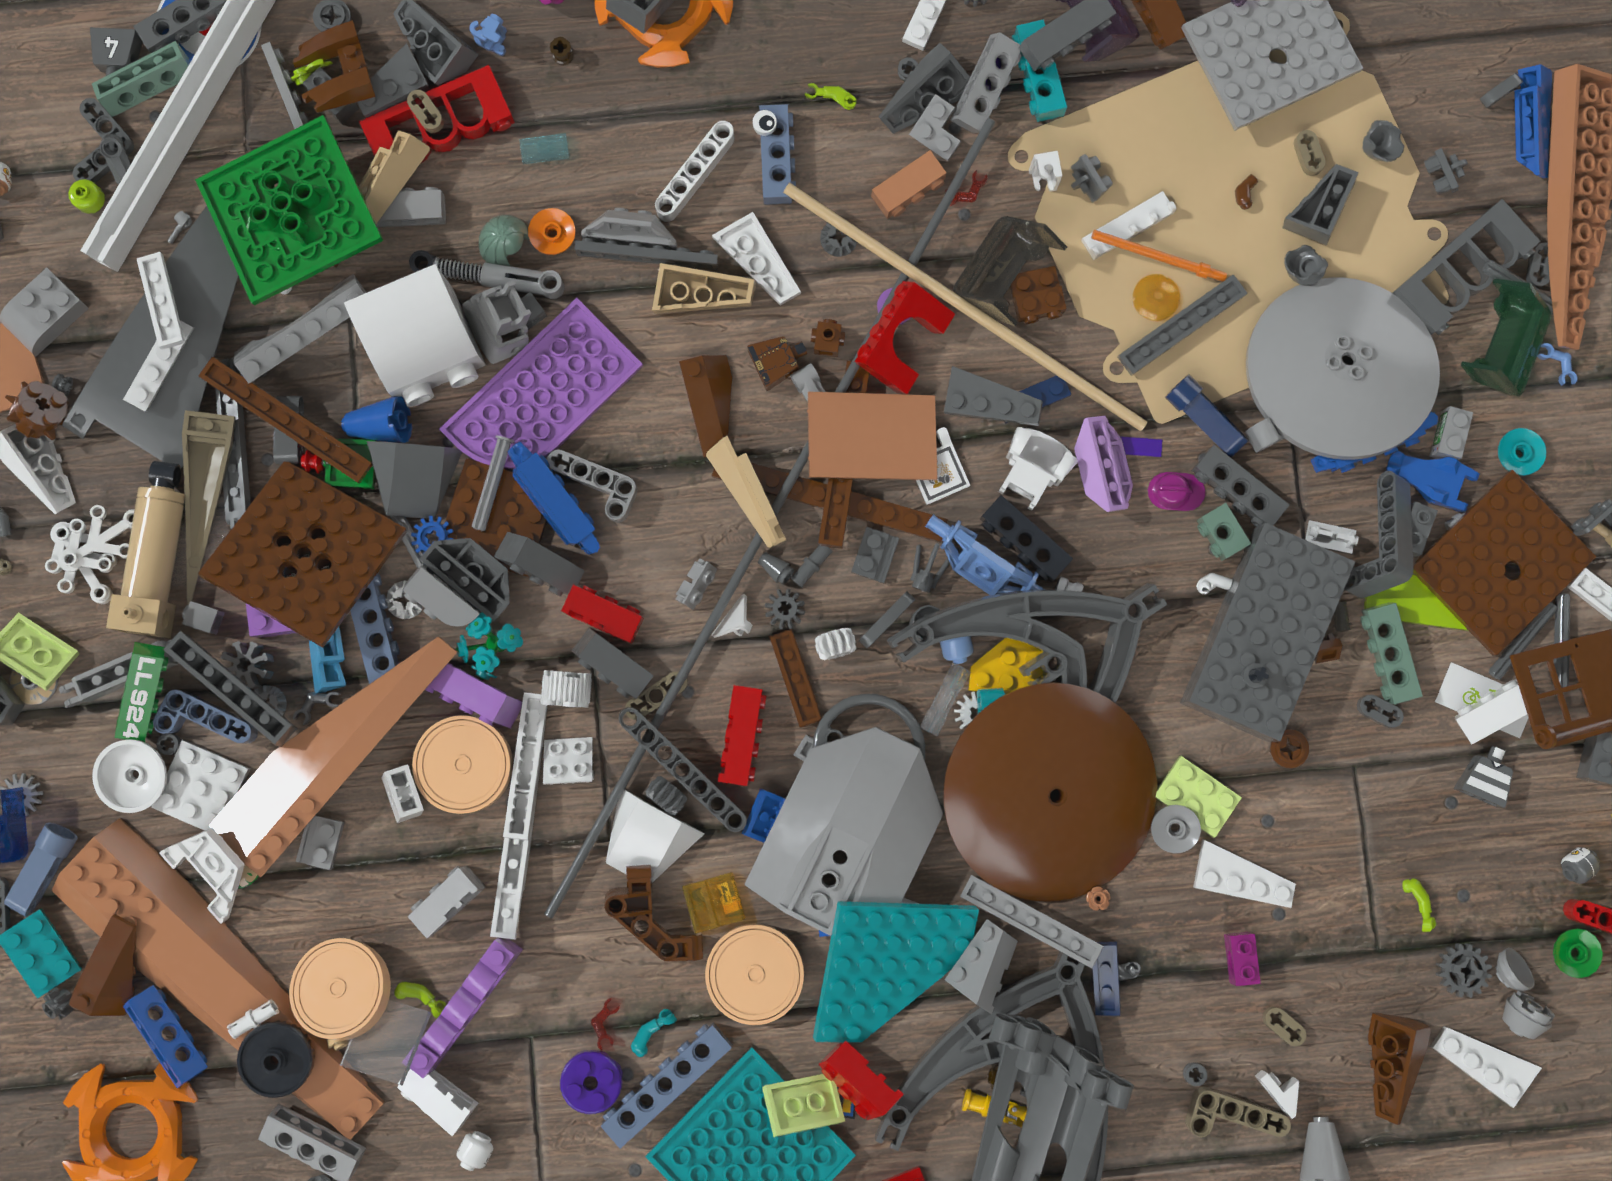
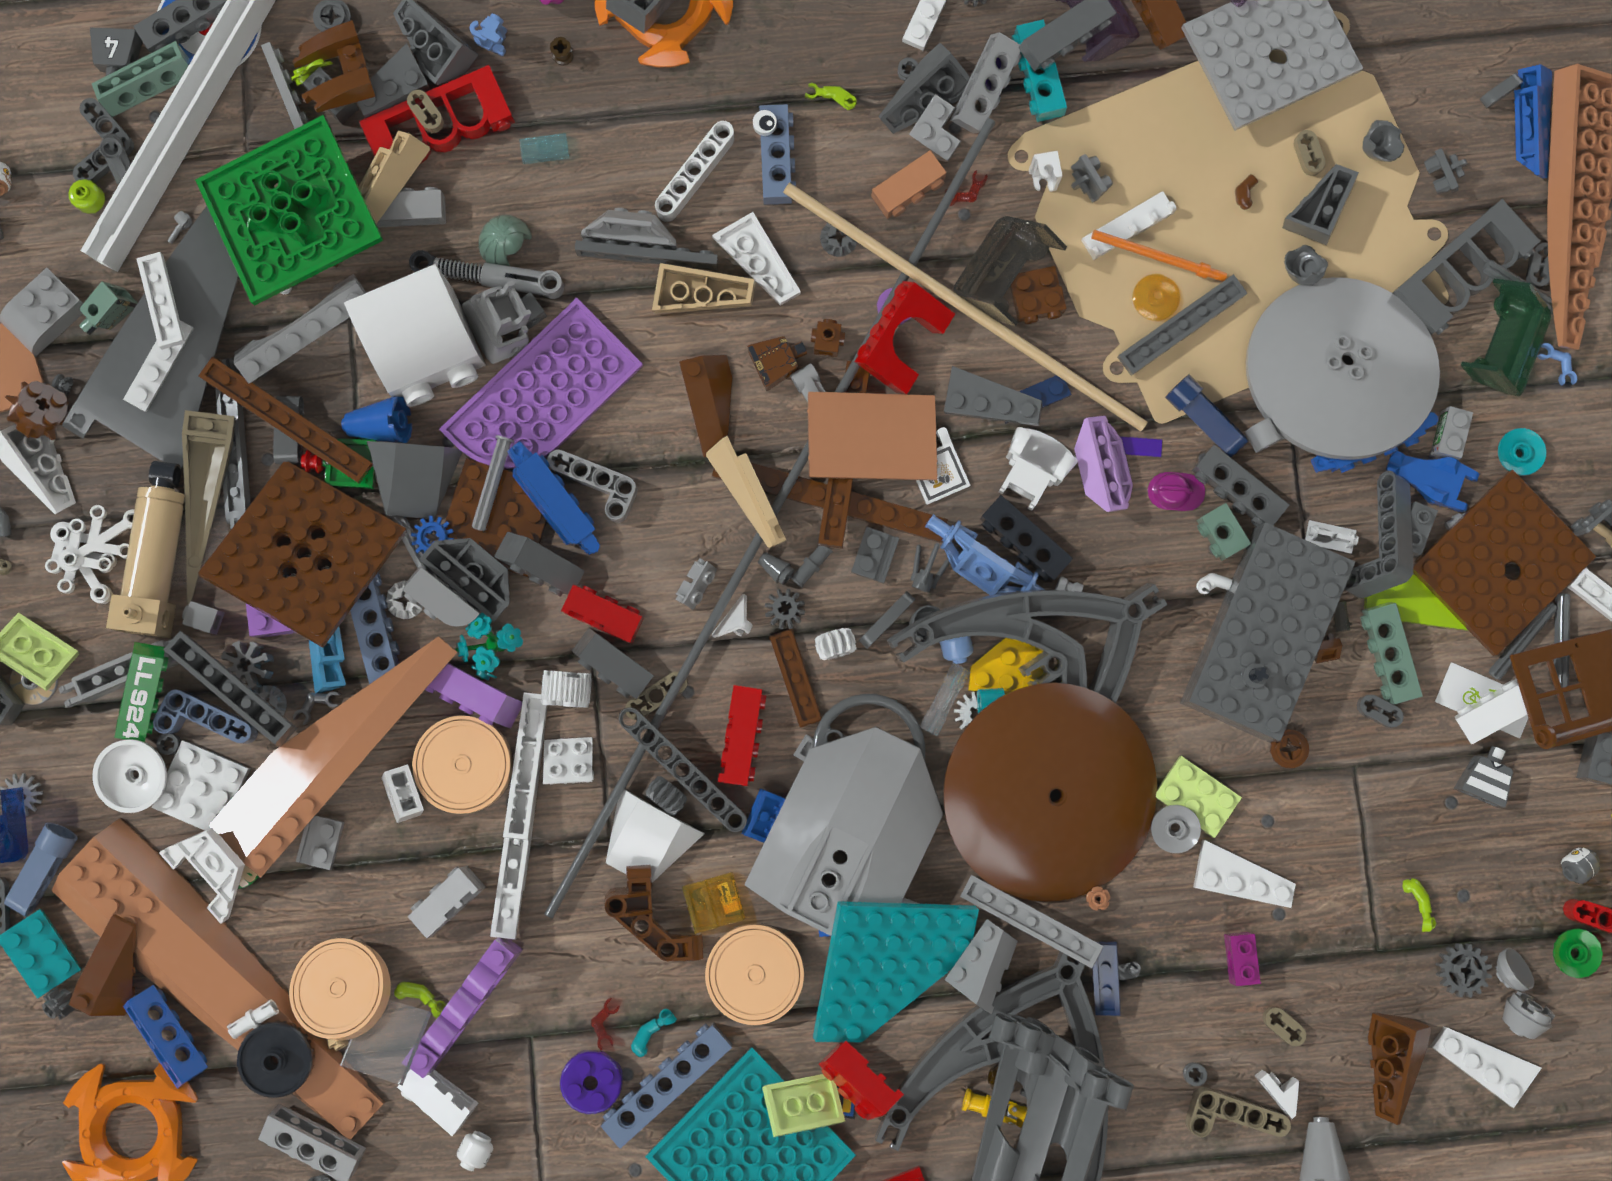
(106, 307): none -> sand green torso
(547, 221): orange dish -> none

